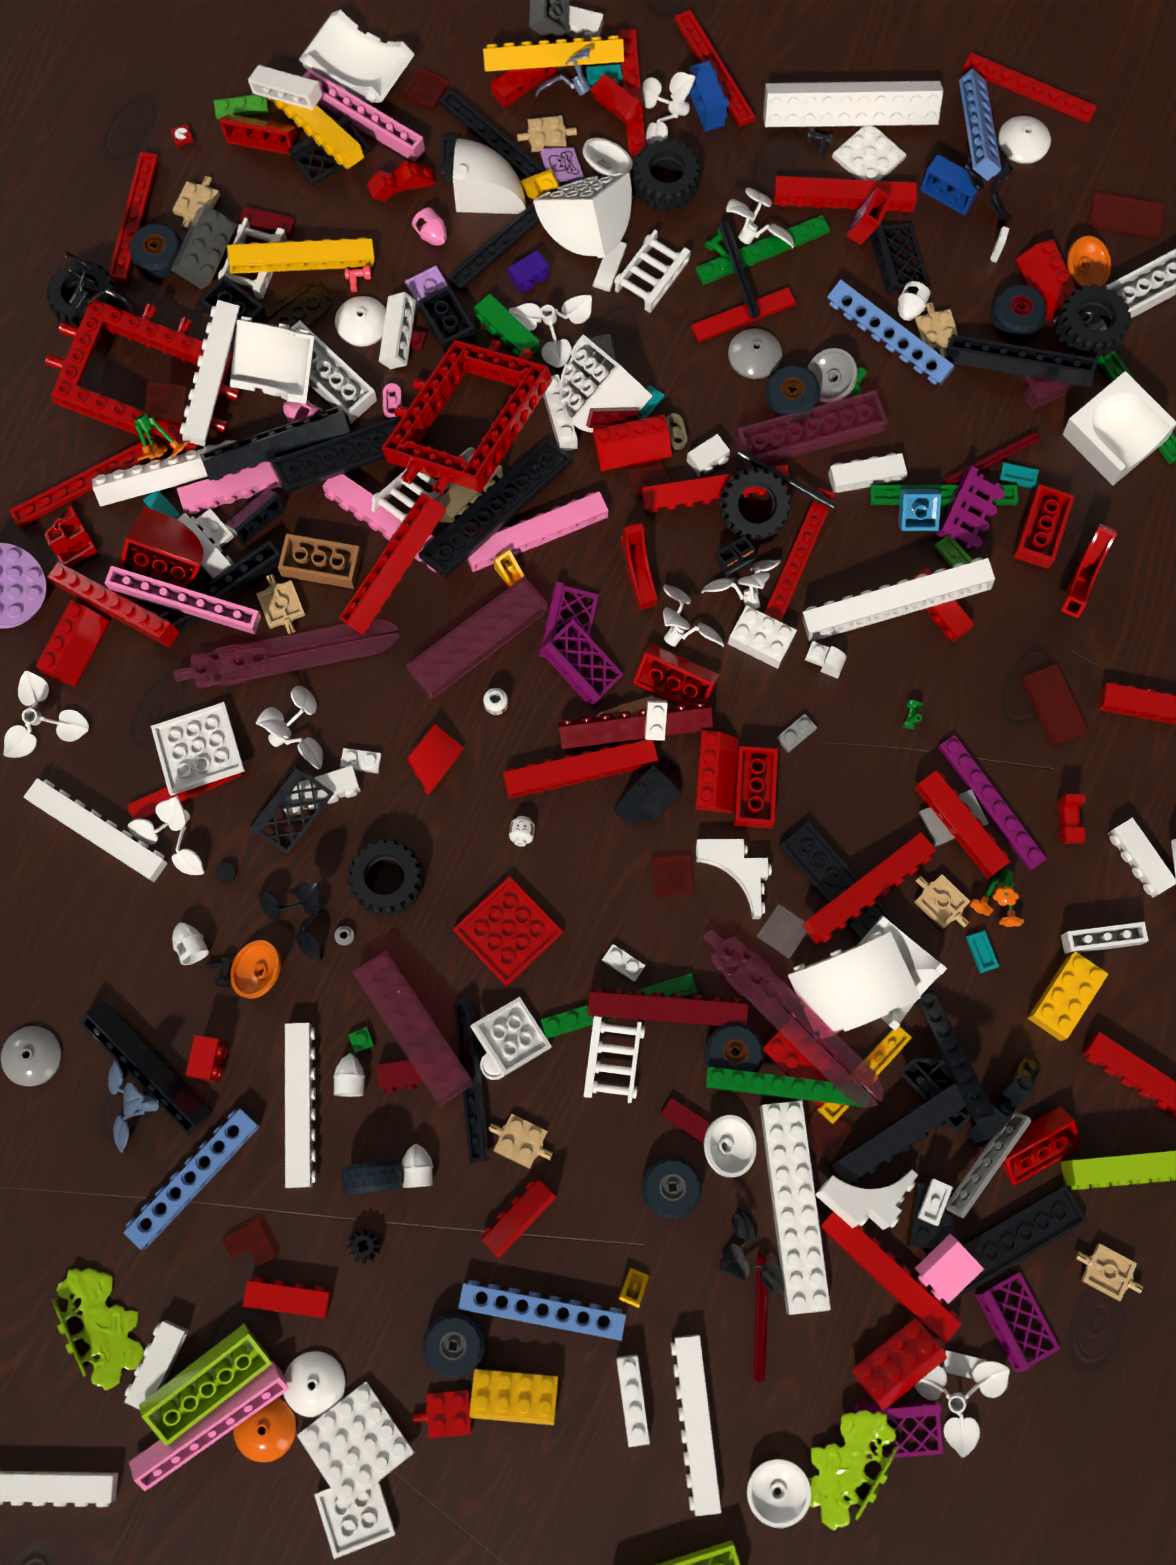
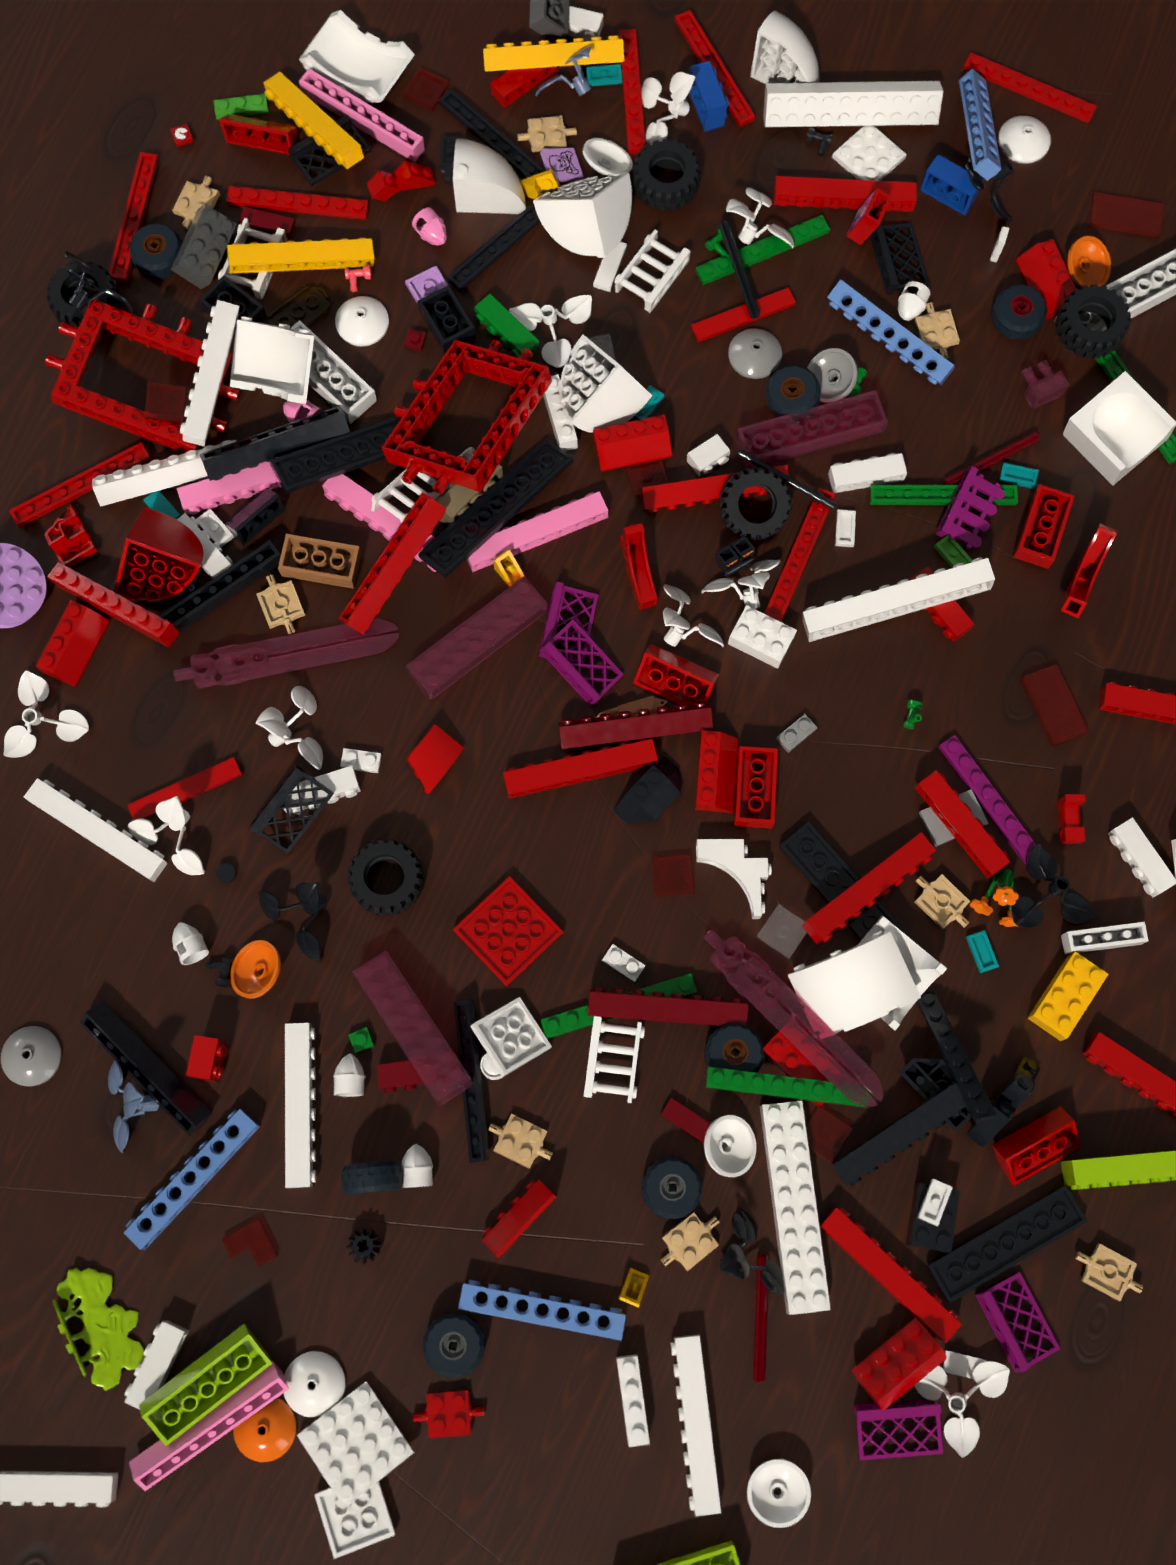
(143, 425): plant -> none
(183, 600): bright pink brick -> none
(197, 748): white plate -> none
(285, 87): white brick -> none
(287, 1298): red brick -> none
(297, 202): none -> red plate
(346, 941): light grey plate -> none
(389, 402): bright pink plate -> none
(397, 330): white brick -> none
(495, 701): white head -> none
(513, 1397): yellow brick -> none
(521, 831): white head -> none
(529, 272): dark purple brick -> none
(610, 416): dark red tile -> none
(617, 99): red brick -> none
(656, 720): white plate -> none
(677, 432): dark tan plate -> none
(690, 1241): none -> tan plate
(783, 53): none -> white brick
(828, 658): white brick -> none
(843, 1467): lime plant -> none
(845, 528): none -> white tile
(859, 1204): white arch -> none
(877, 1061): yellow tile -> none
(919, 509): dark azure brick -> none
(948, 1269): bright pink brick -> none
(987, 1165): light grey plate -> none
(1022, 360): black brick -> none
(1043, 865): none -> black plant

